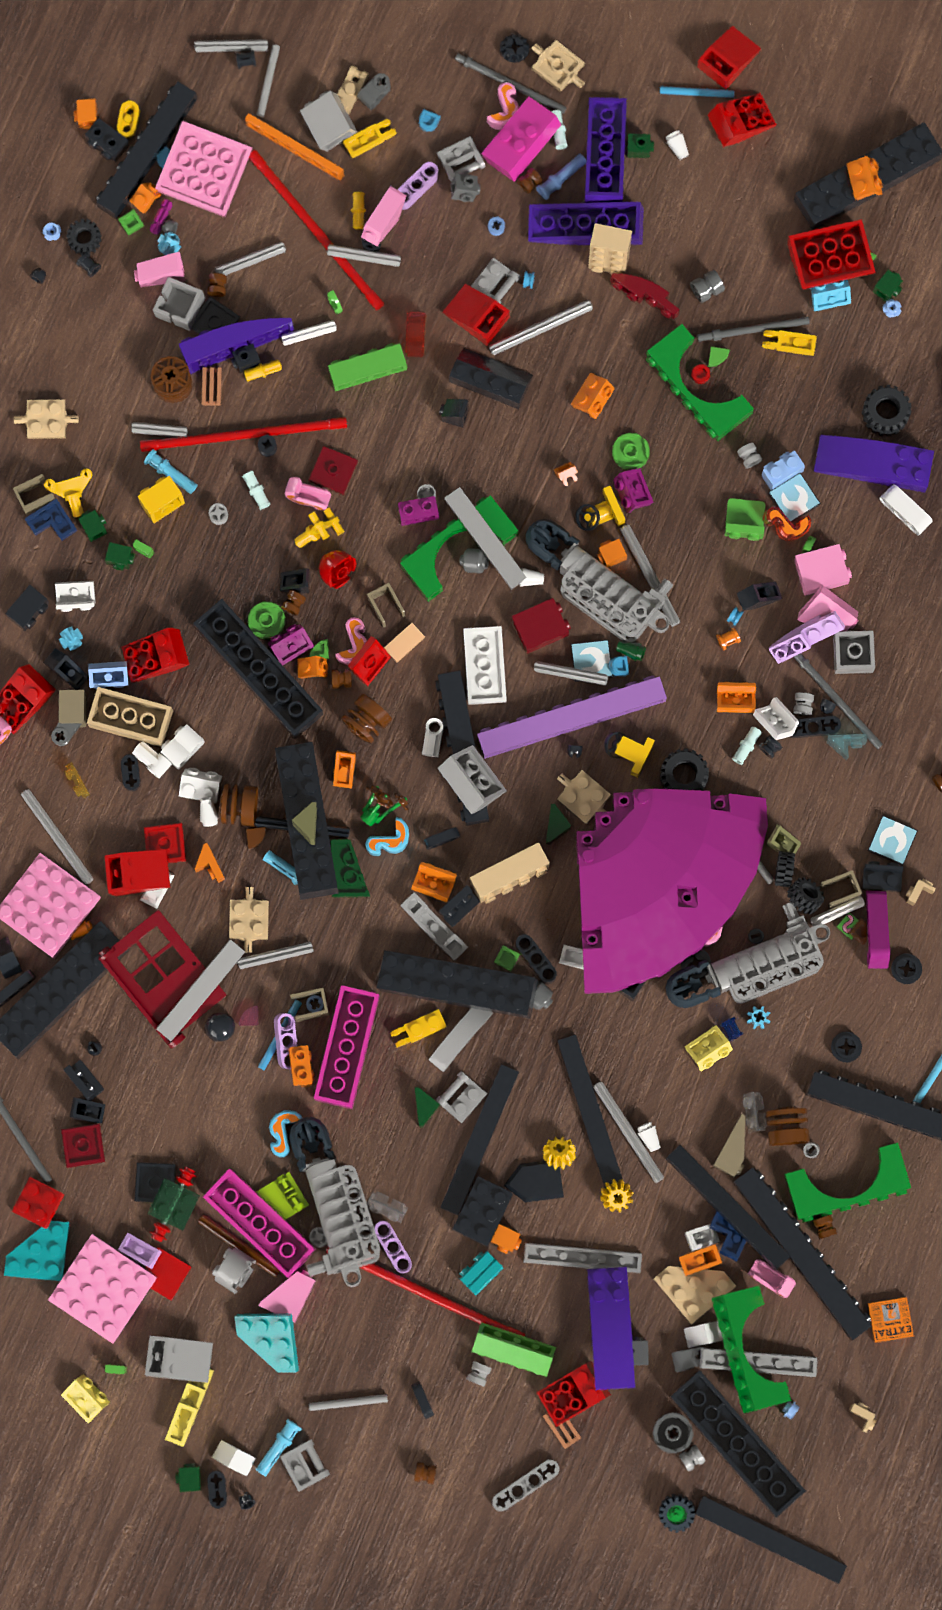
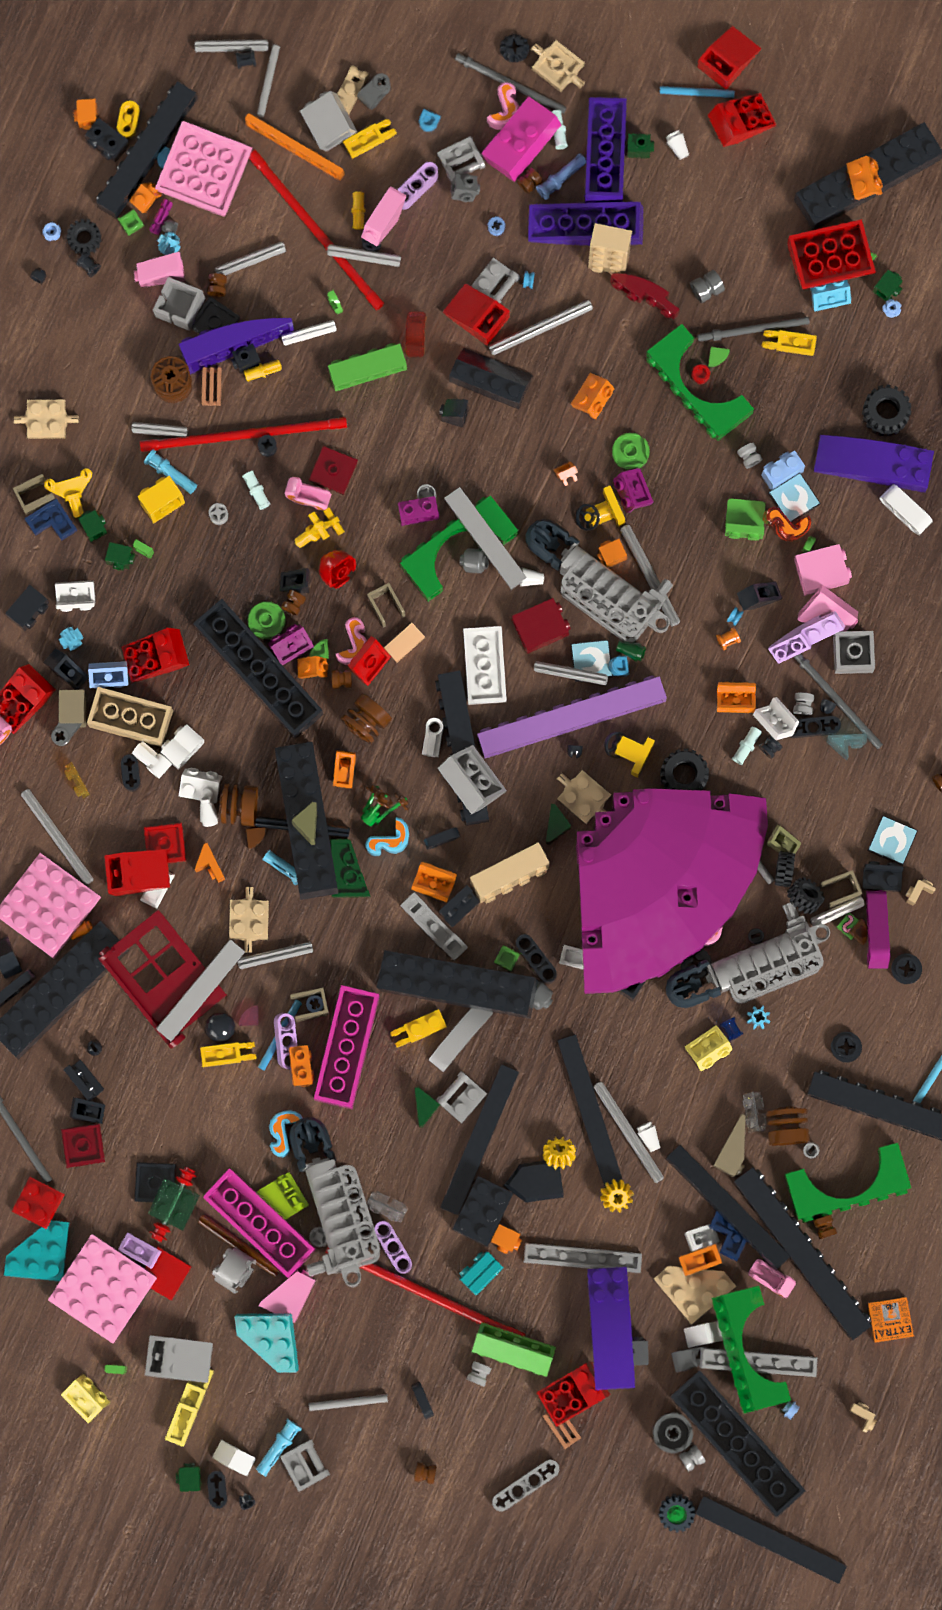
(225, 1054): none -> yellow hinge

